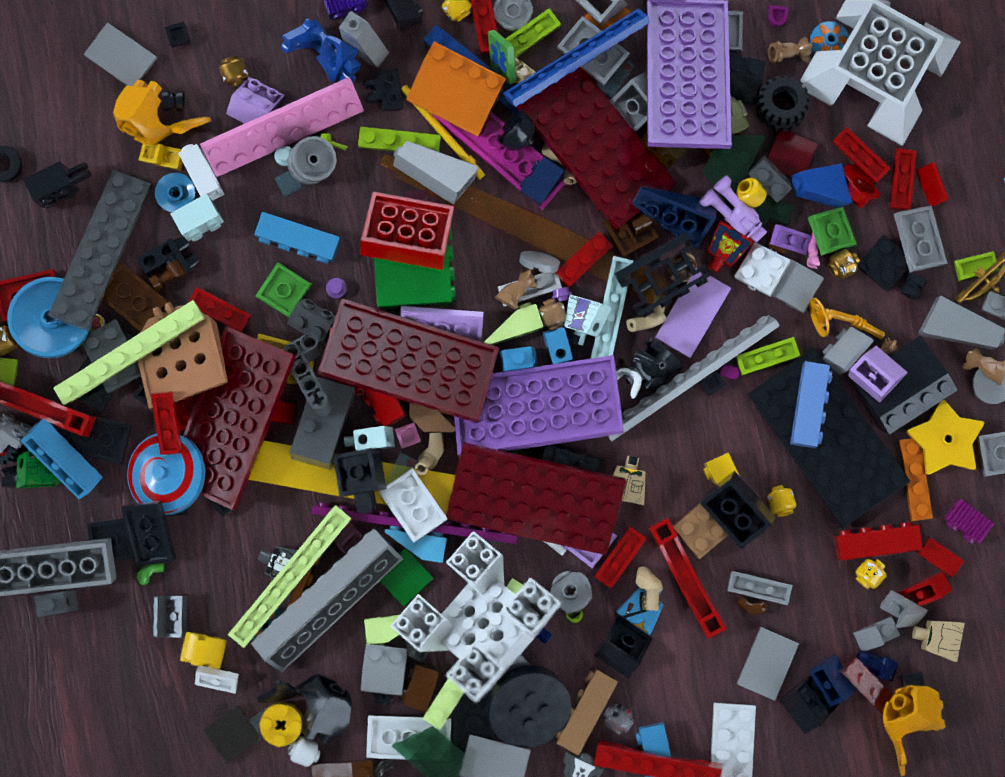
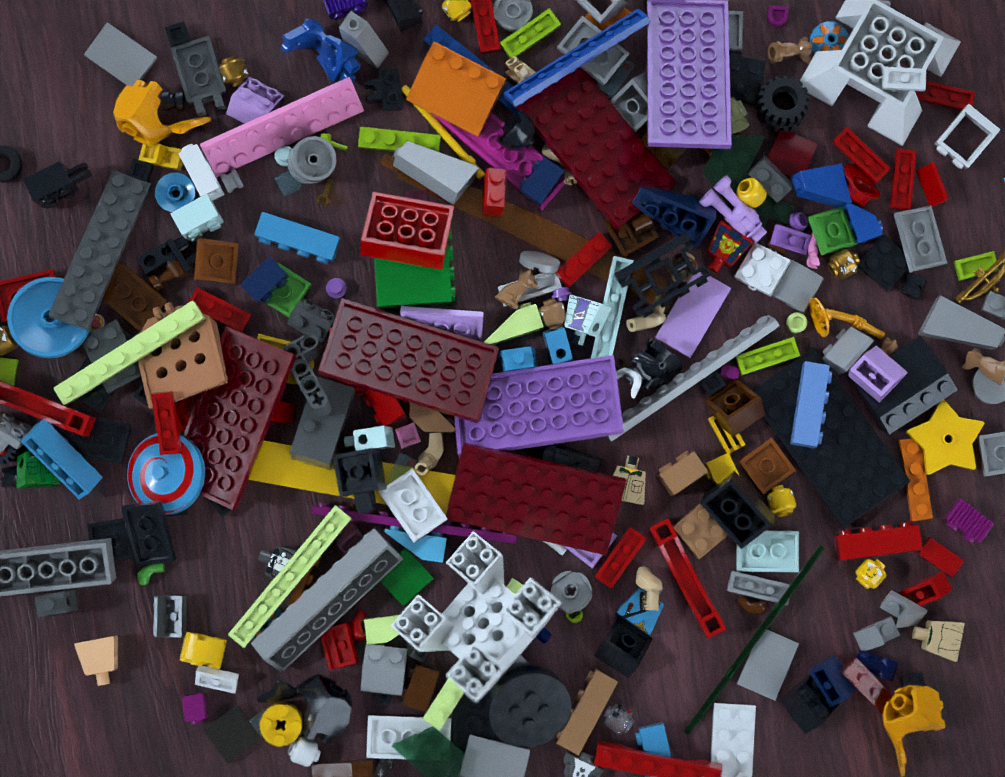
(99, 657): none -> light nougat torso
(140, 170): none -> black tile
(195, 707): none -> magenta brick
(200, 74): none -> dark grey tile
(216, 261): none -> dark orange plate
(231, 180): none -> light grey wheel
(265, 281): none -> dark blue brick
(325, 192): none -> clear yellow hand
(339, 646): none -> red plate
(356, 627): none -> red arm
(494, 192): none -> red brick
(502, 56): bright green tile -> none
(682, 473): none -> medium nougat brick
(721, 439): none -> yellow tile
(742, 406): none -> reddish brown slope
(754, 639): none -> dark green piece
(766, 466): none -> dark orange plate
(770, 553): none -> light aqua tile
(796, 322): none -> yellowish green tile
(798, 221): none -> medium lavender plate
(863, 224): none -> blue slope
(904, 79): none -> white plate
(946, 96): none -> red tile
(978, 119): none -> white window

